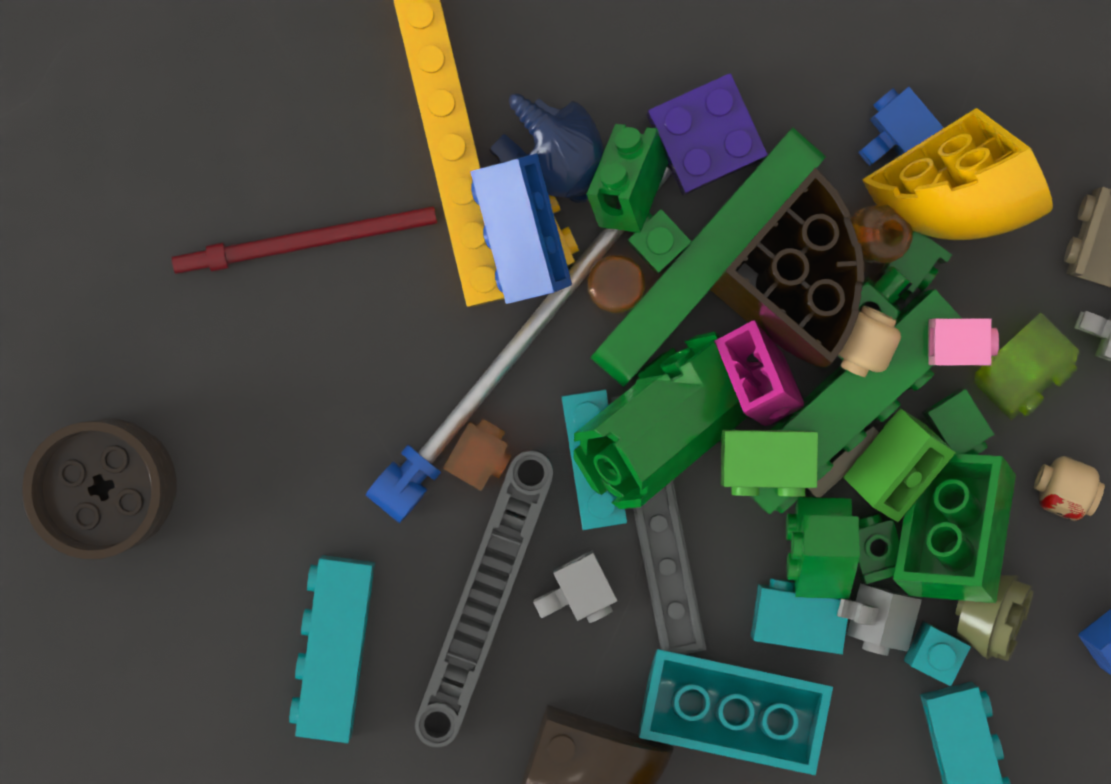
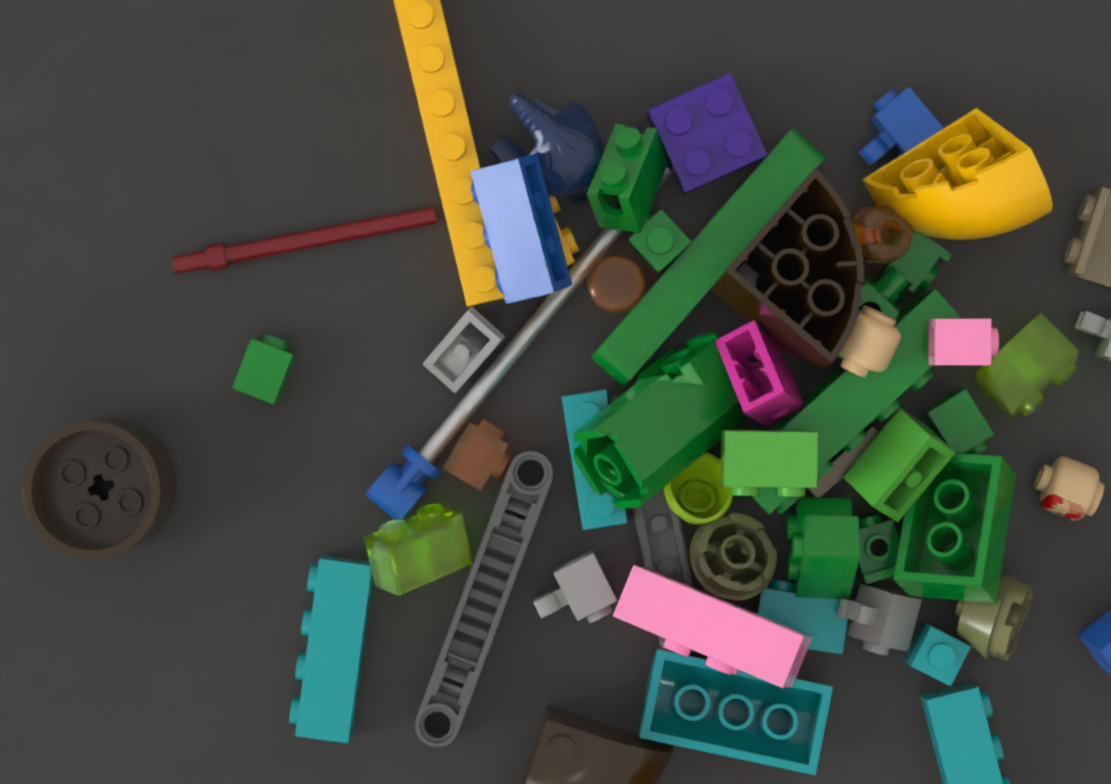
(265, 369): none -> green brick
(418, 549): none -> clear neon green brick
(463, 350): none -> light grey slope
(698, 492): none -> lime piece
(713, 627): none -> bright pink brick
(733, 557): none -> olive cone

